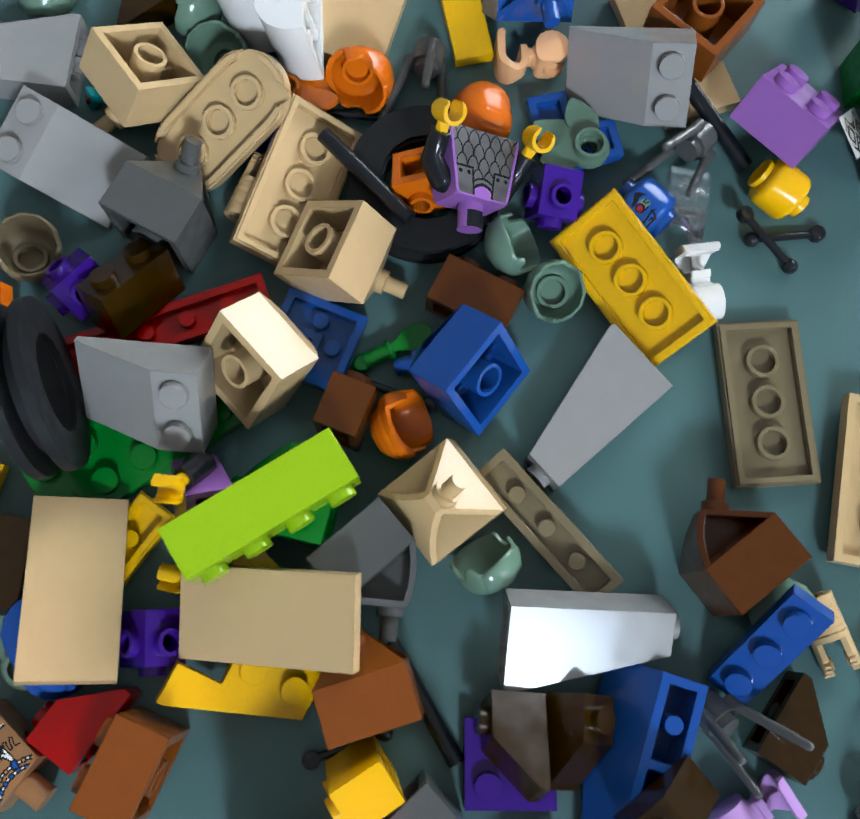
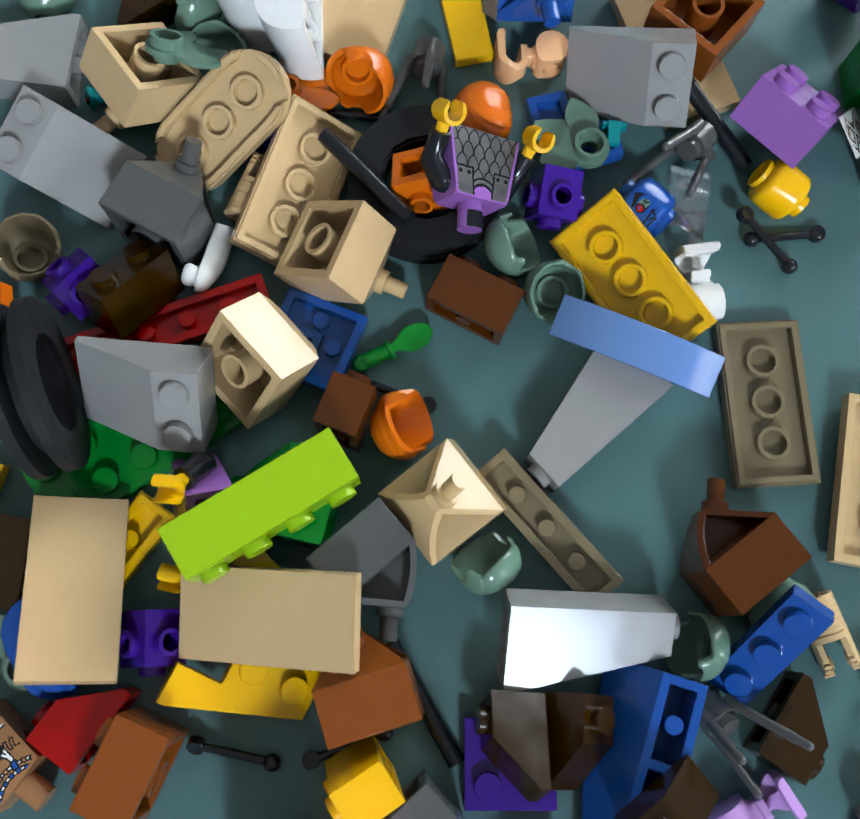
(175, 46): none -> sand green plate
(197, 745): none -> black hinge
(212, 262): none -> white arm
(467, 367): blue piece -> none
(613, 131): none -> teal piece
(637, 345): none -> medium blue slope
(700, 649): none -> sand green hair

